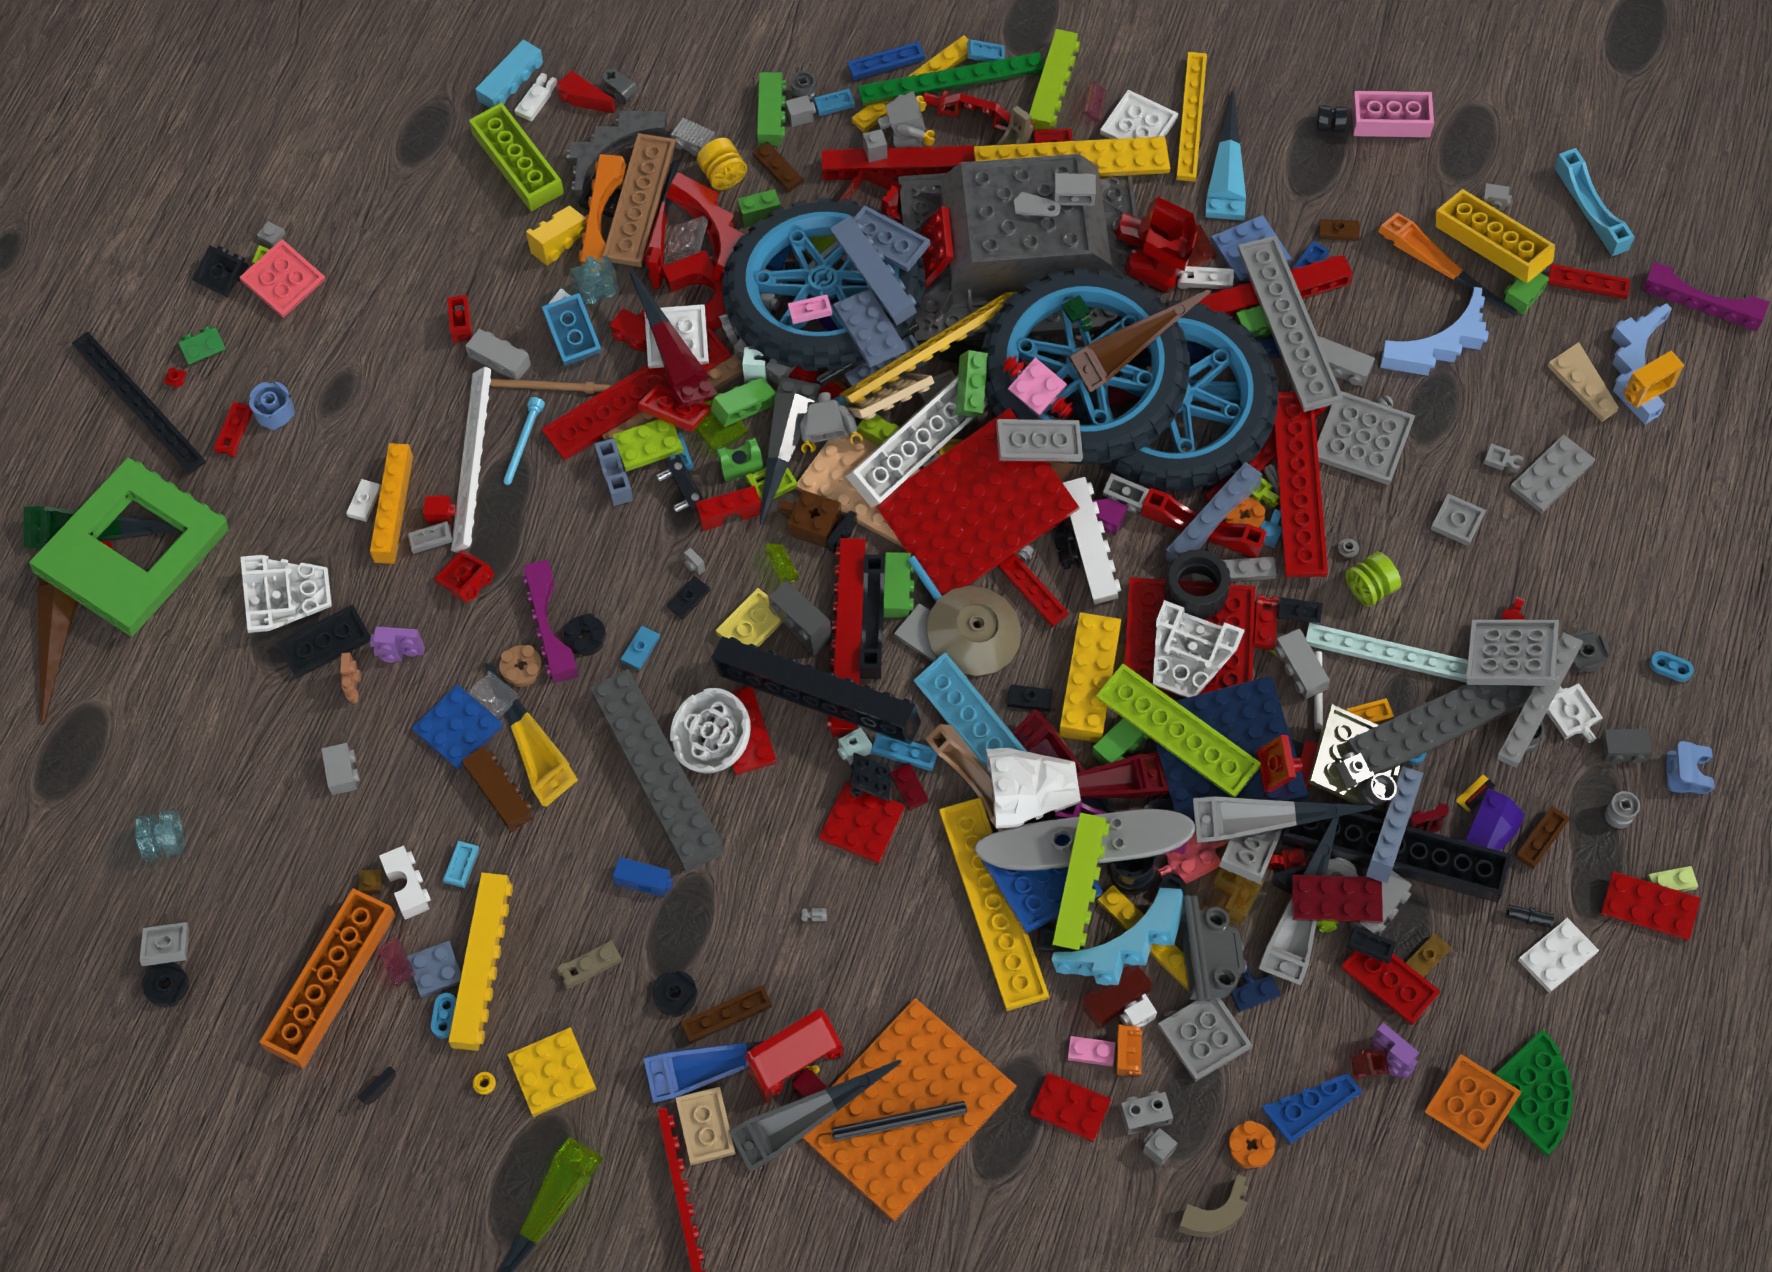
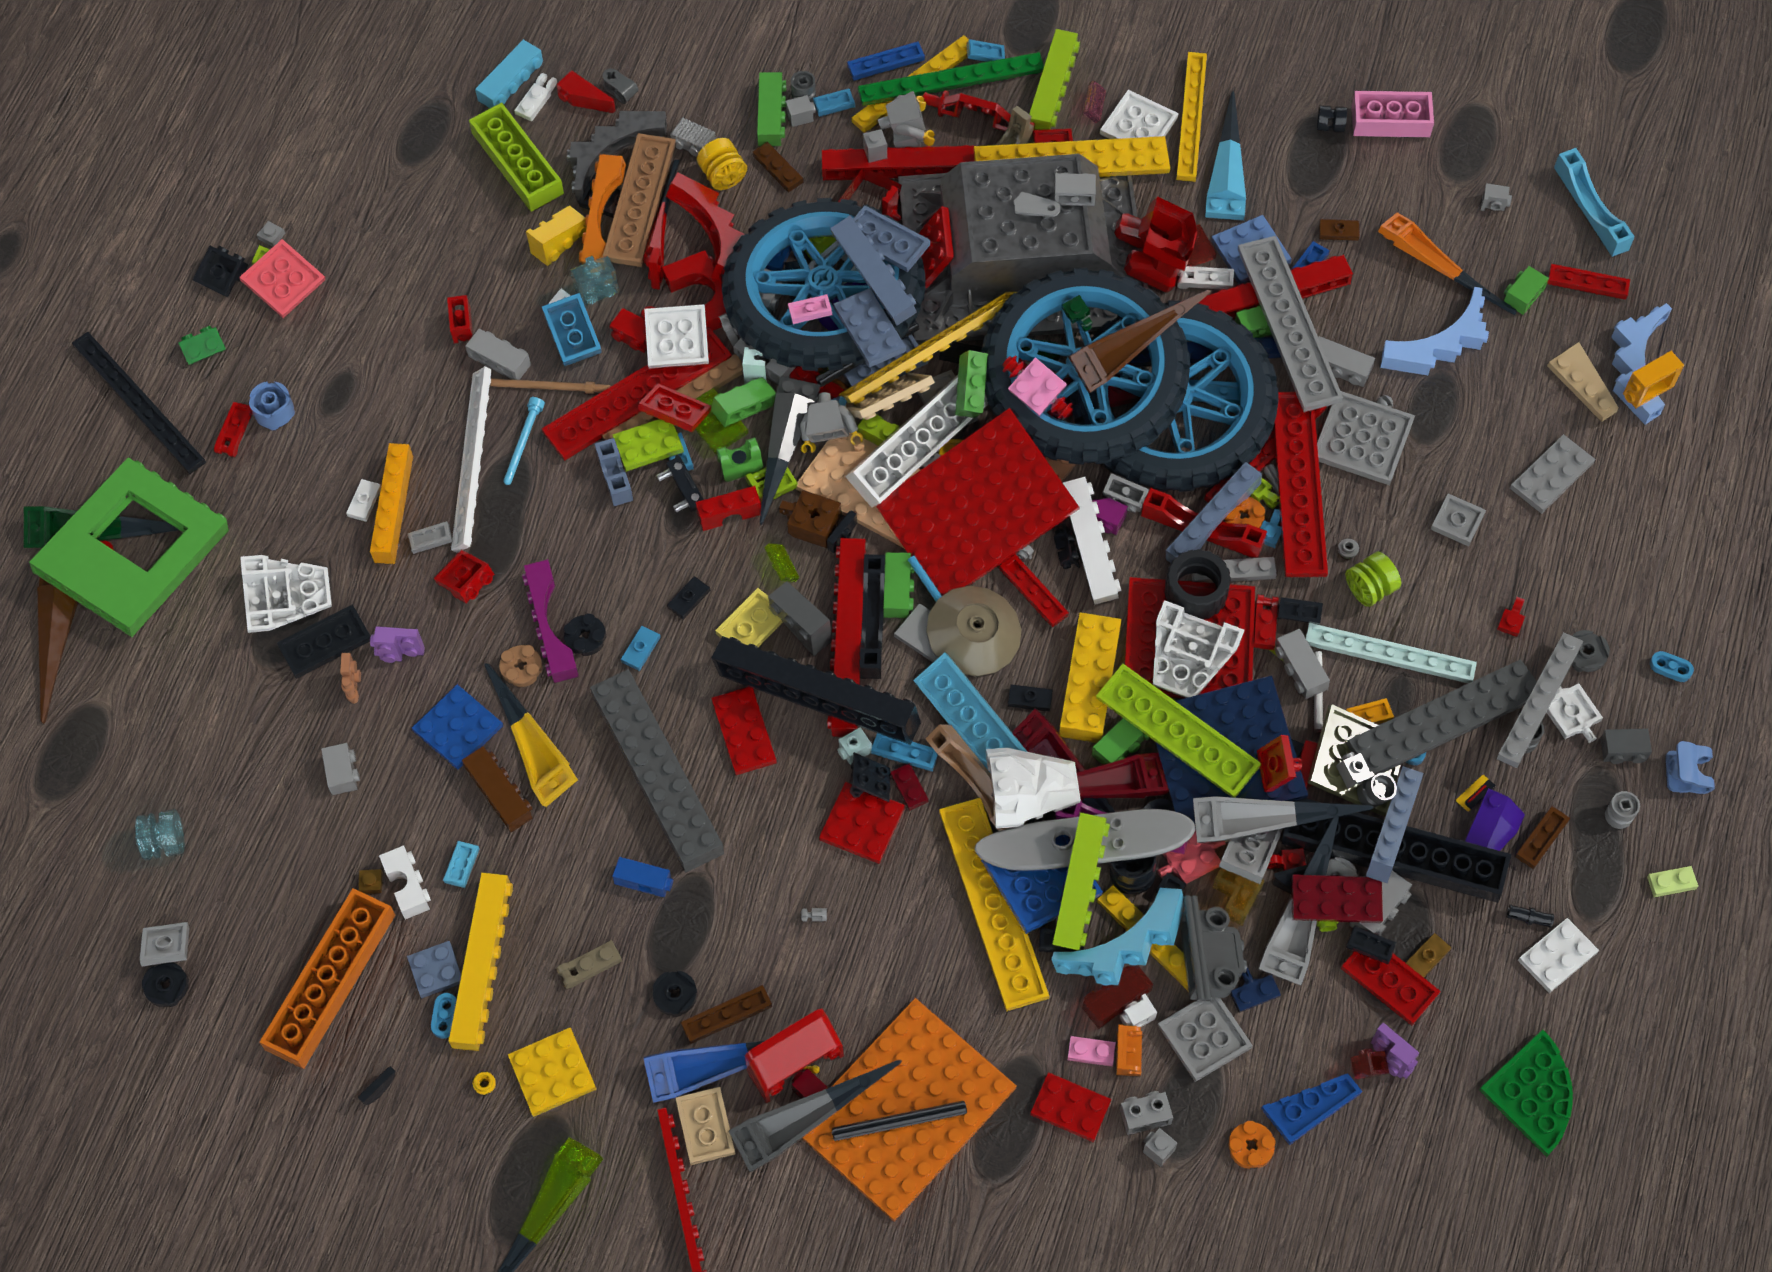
(175, 382): red plate -> none
(396, 962): clear pink plate -> none
(438, 509): red brick -> none
(493, 694): clear plate -> none
(684, 372): dark red plate -> none
(687, 238): clear plate -> none
(693, 722): white brick -> none
(694, 562): light grey plate -> none
(757, 206): bright green brick -> none
(1039, 440): light grey plate -> none
(1211, 1223): dark tan arch -> none
(1429, 820): dark red plate -> none
(1472, 1102): orange plate -> none
(1495, 235): yellow brick -> none
(1499, 458): light grey plate -> none
(1513, 652): light grey plate -> none
(1650, 905): red plate -> none
(1667, 285): magenta arch -> none

